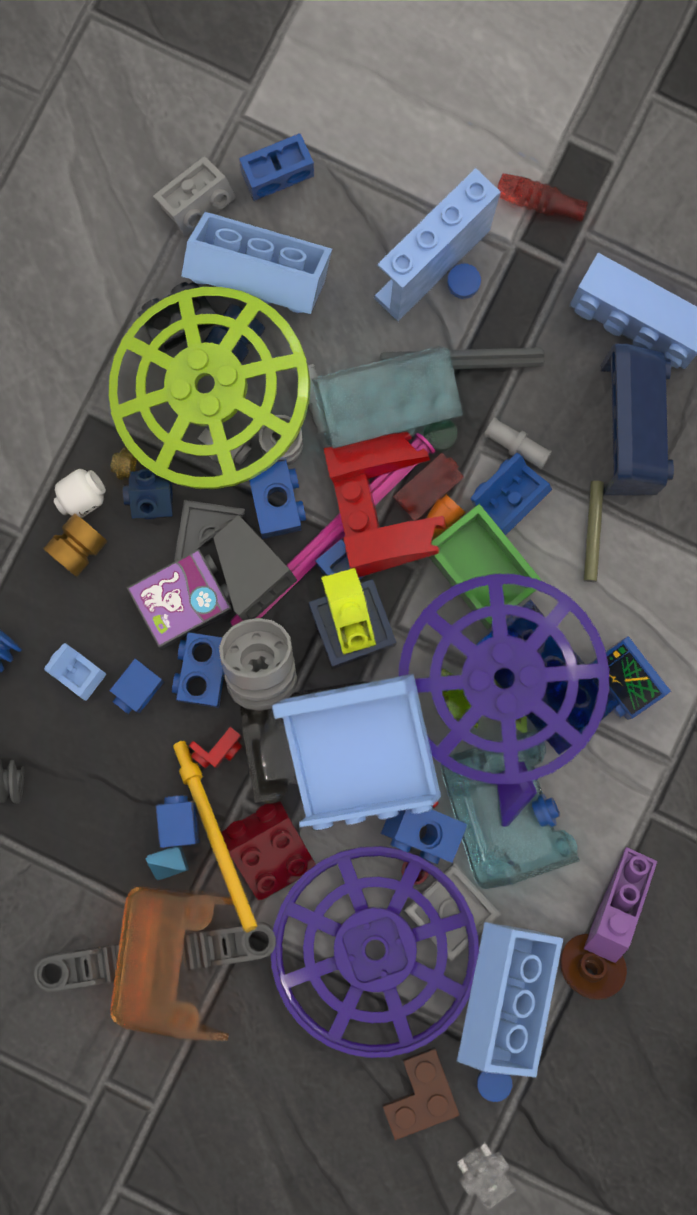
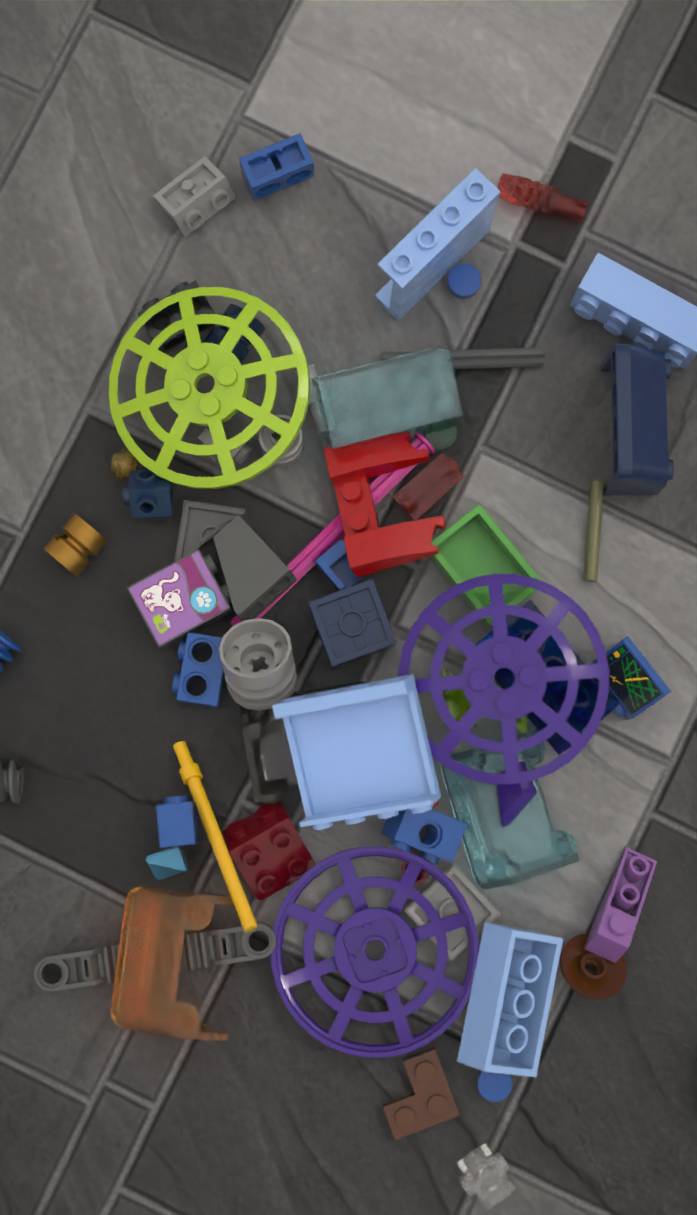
(75, 671): light blue bracket -> none
(79, 493): white head -> none
(135, 687): blue brick -> none
(226, 748): red bracket -> none
(256, 262): light blue brick -> none
(283, 519): blue brick -> none
(349, 610): neon yellow slope -> none
(447, 508): orange cone -> none
(511, 493): blue bracket -> none
(517, 443): light grey pin -> none
(545, 810): blue plate -> none

